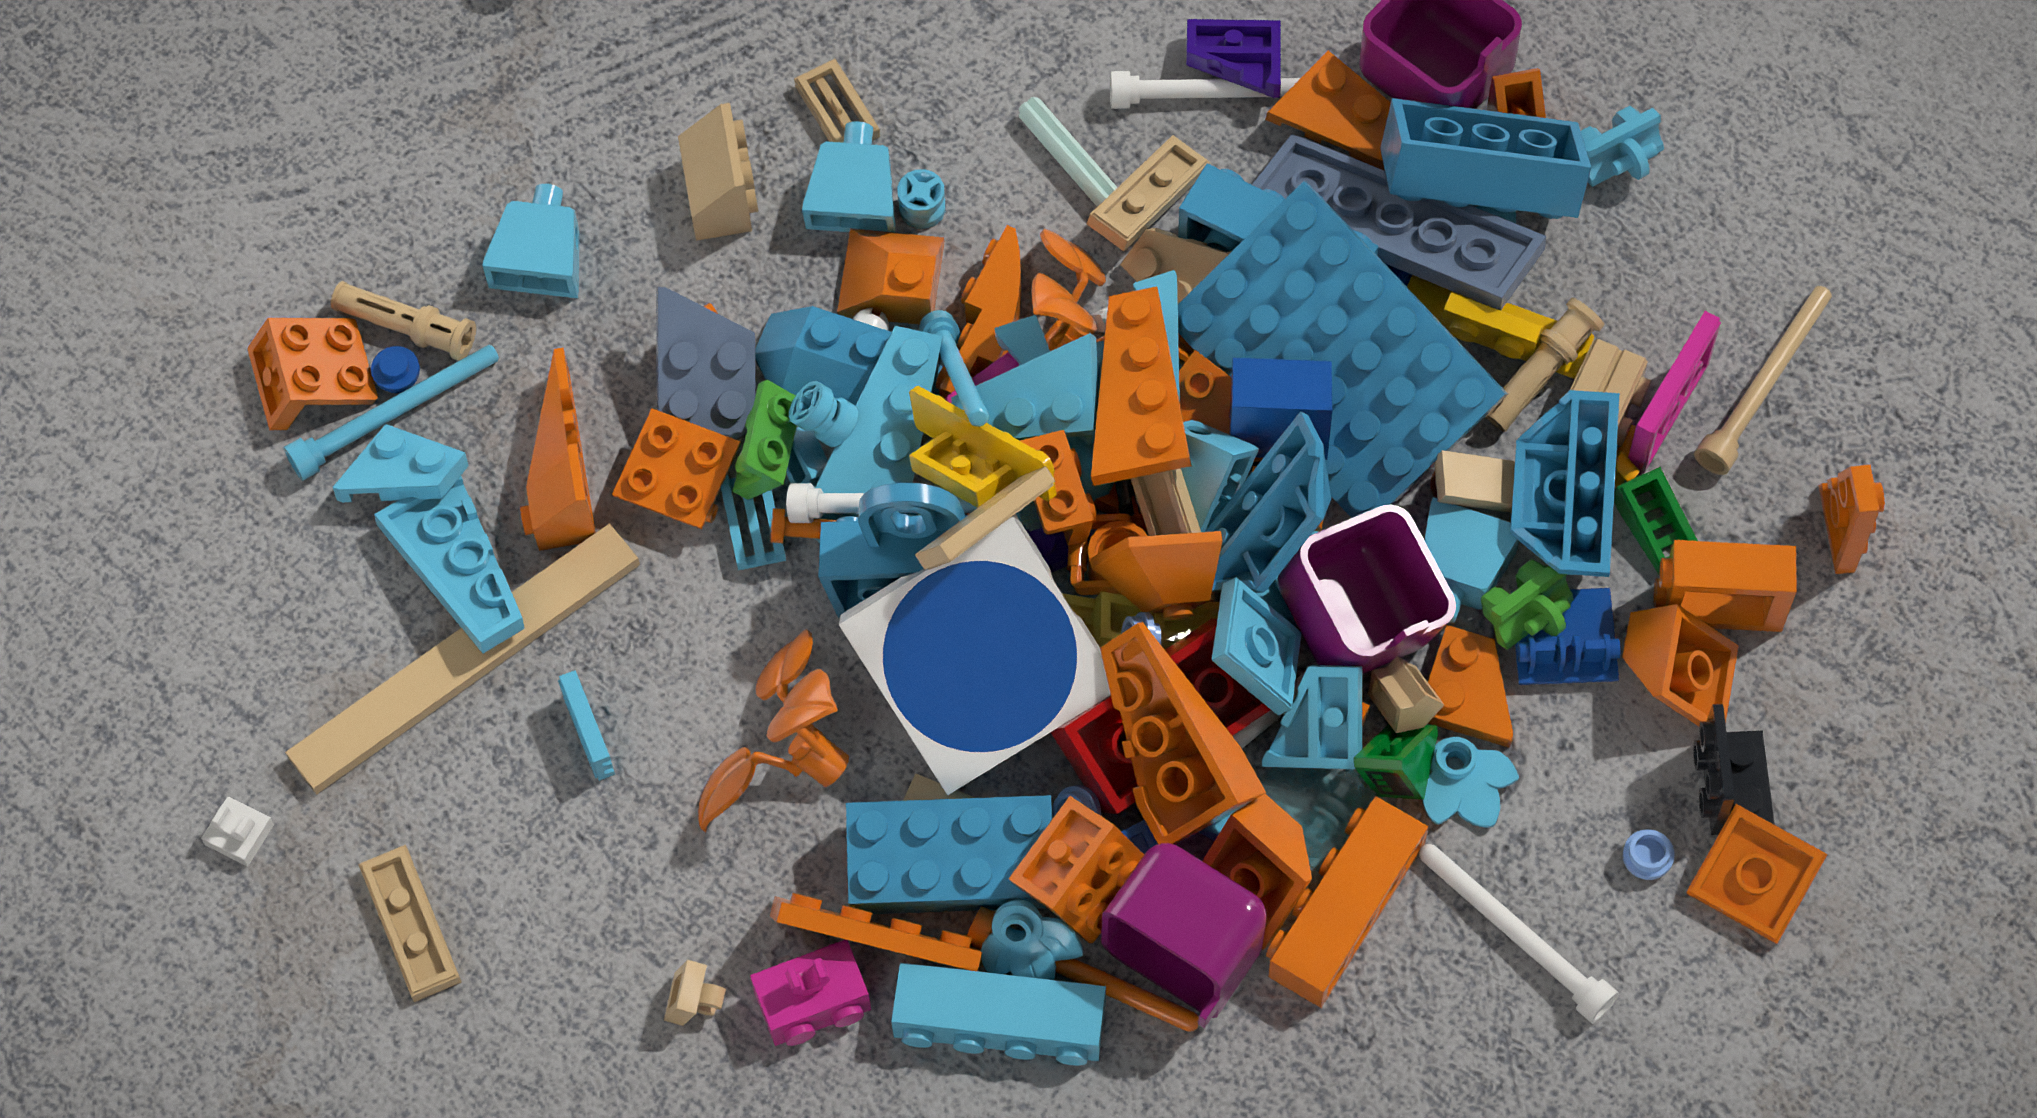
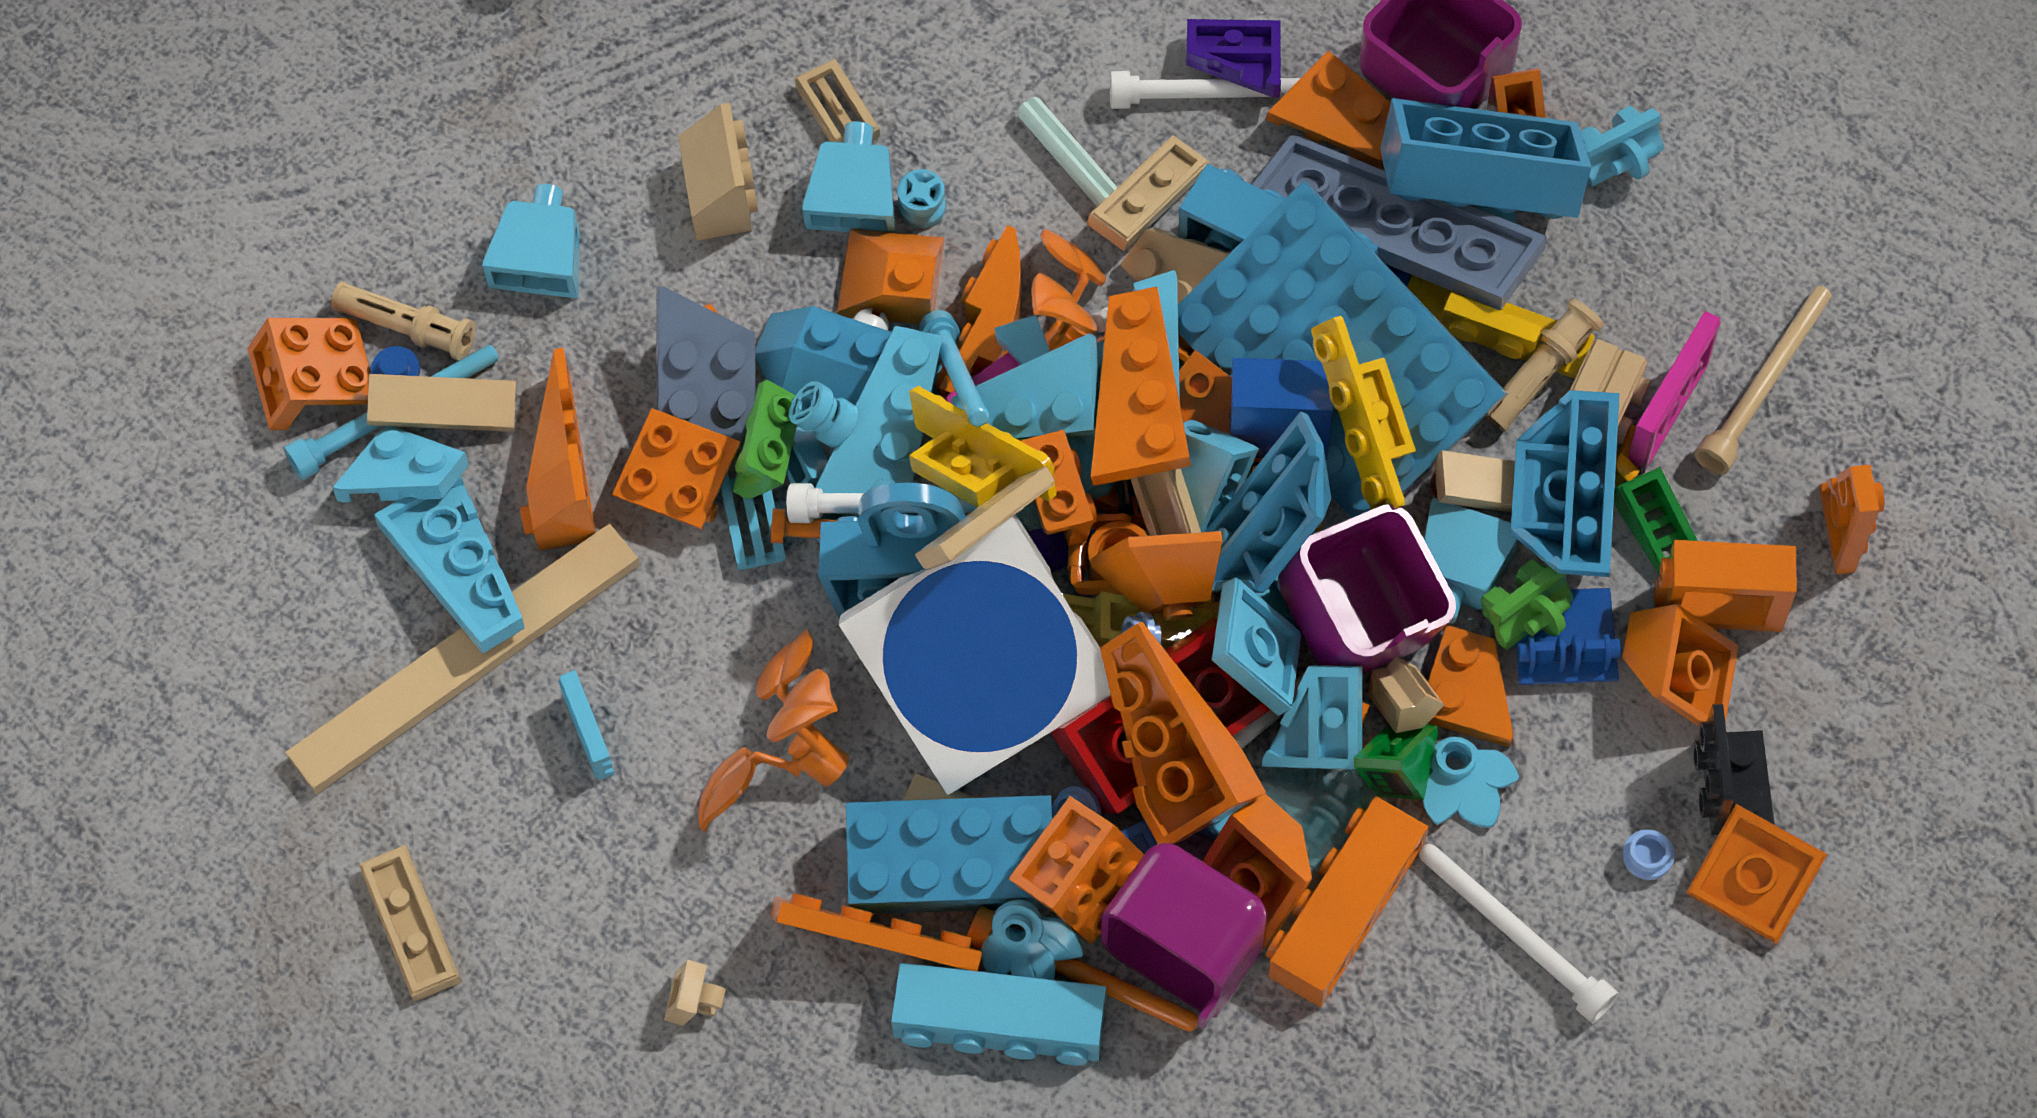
(237, 831): white tile -> none
(441, 402): none -> tan tile
(811, 994): dark pink brick -> none
(1367, 410): none -> yellow bracket

